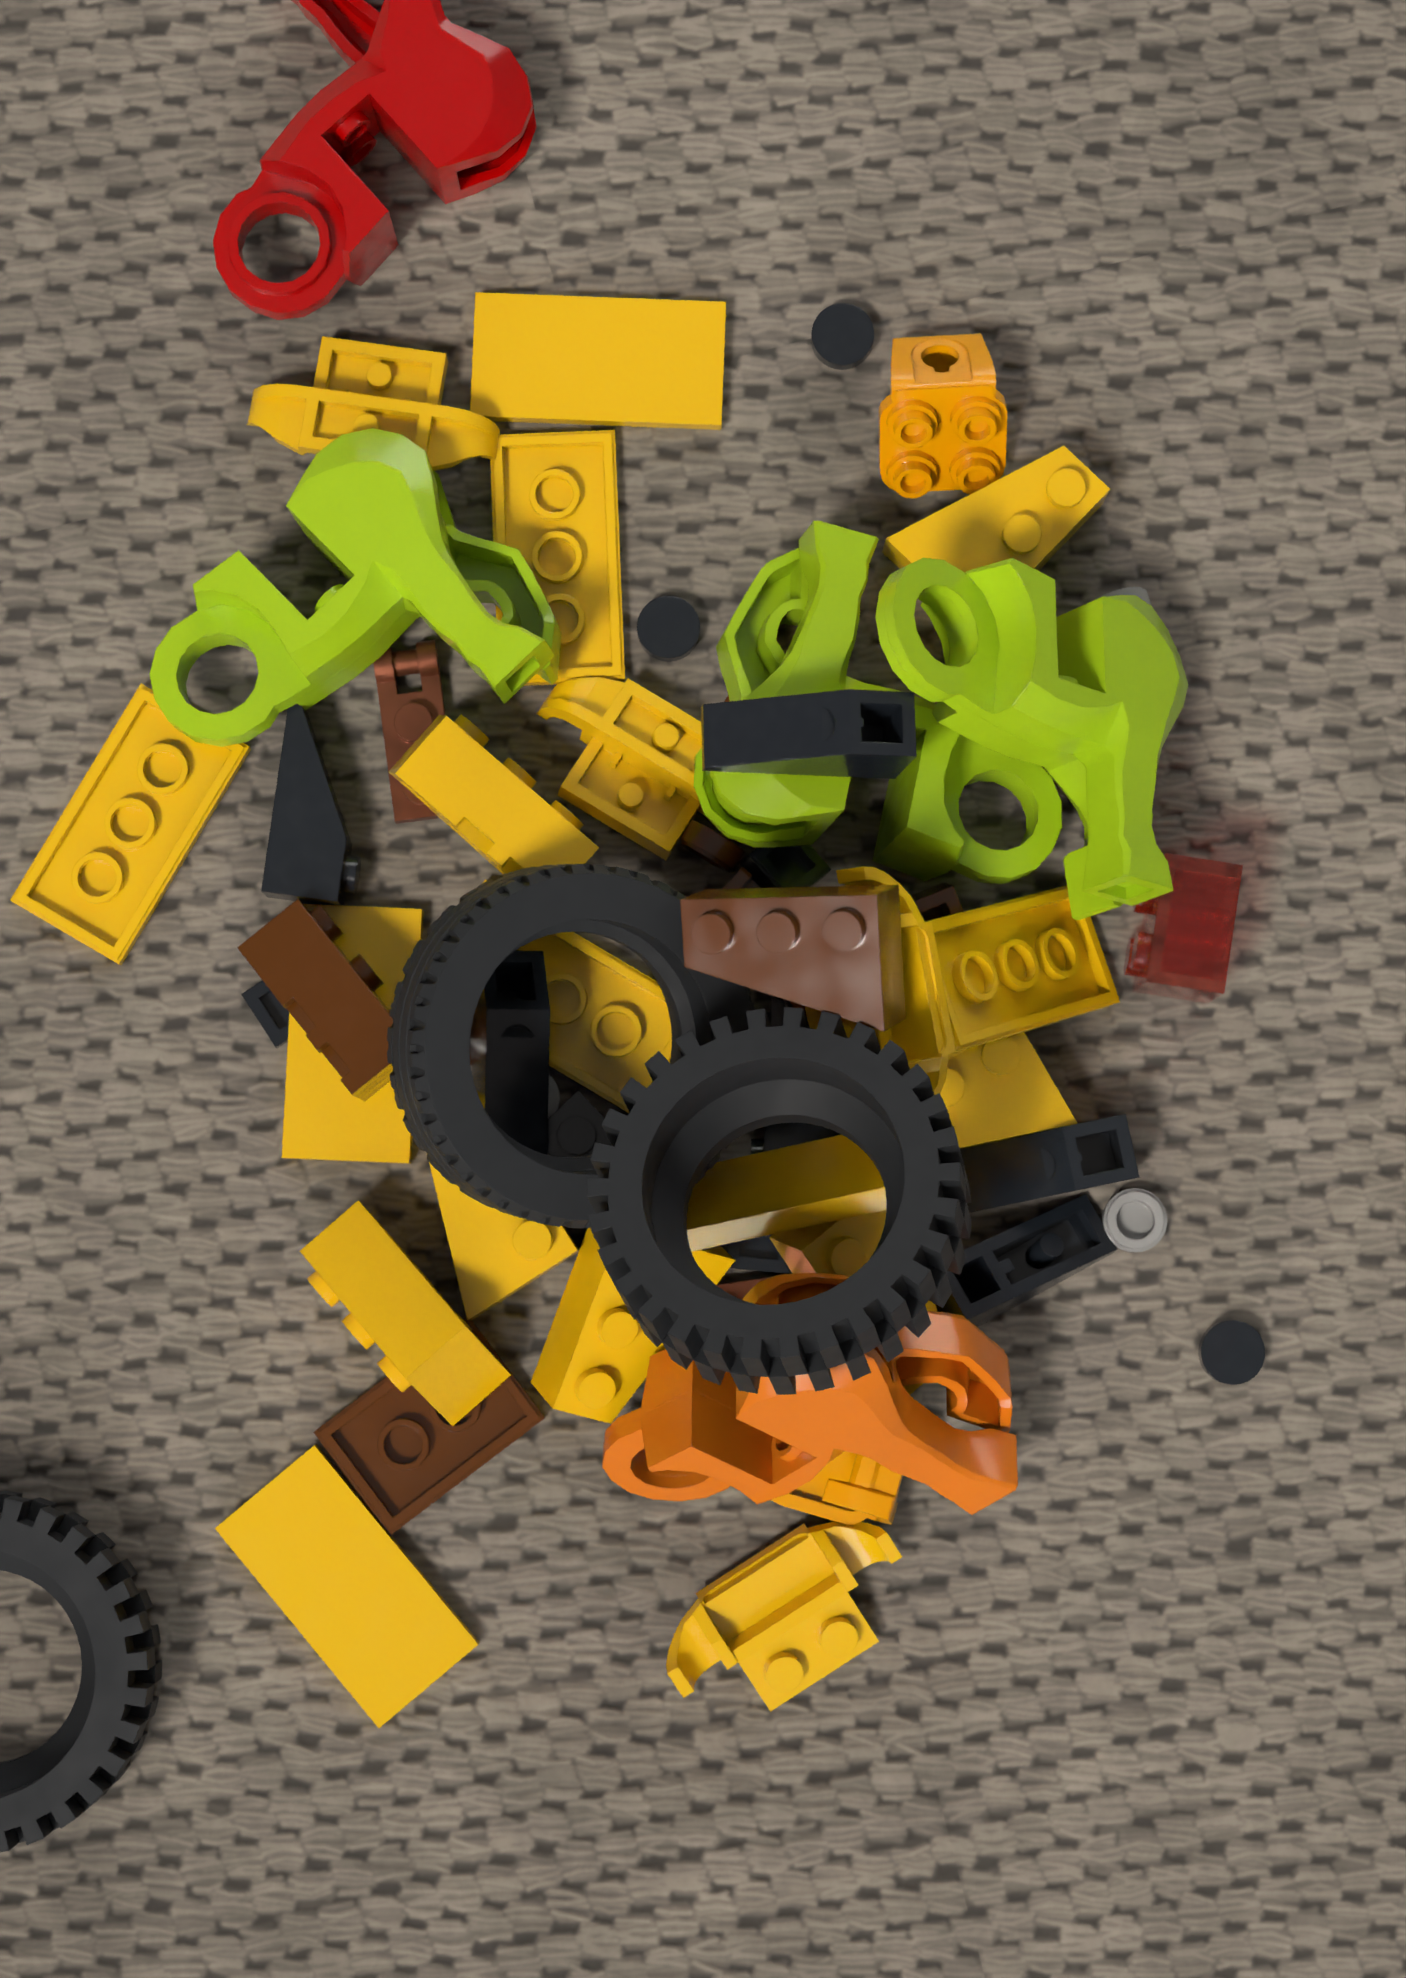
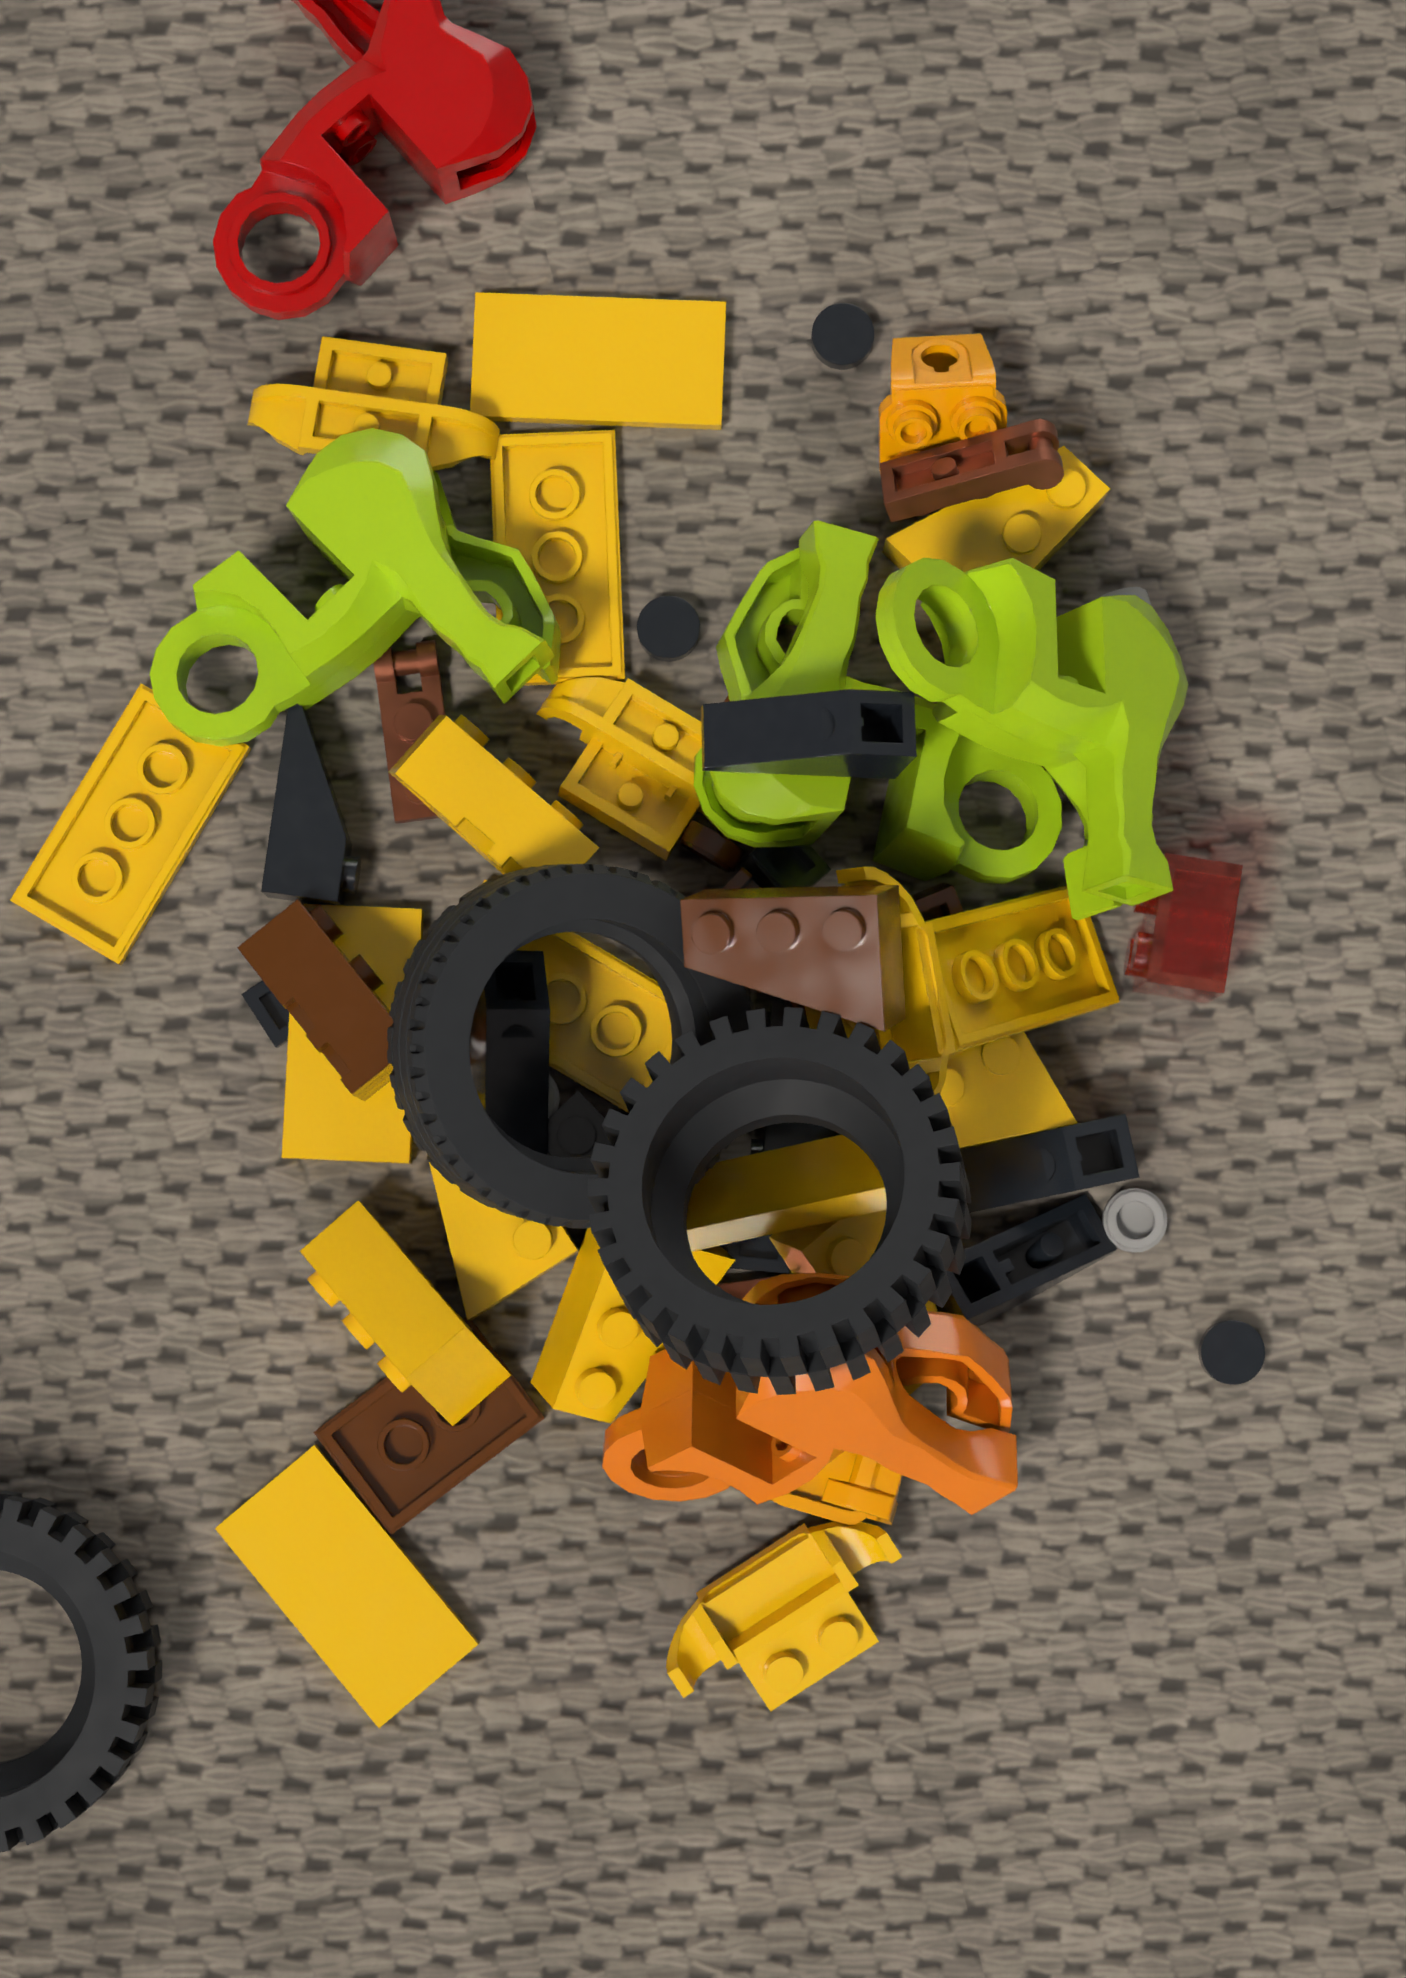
(972, 469): none -> copper plate

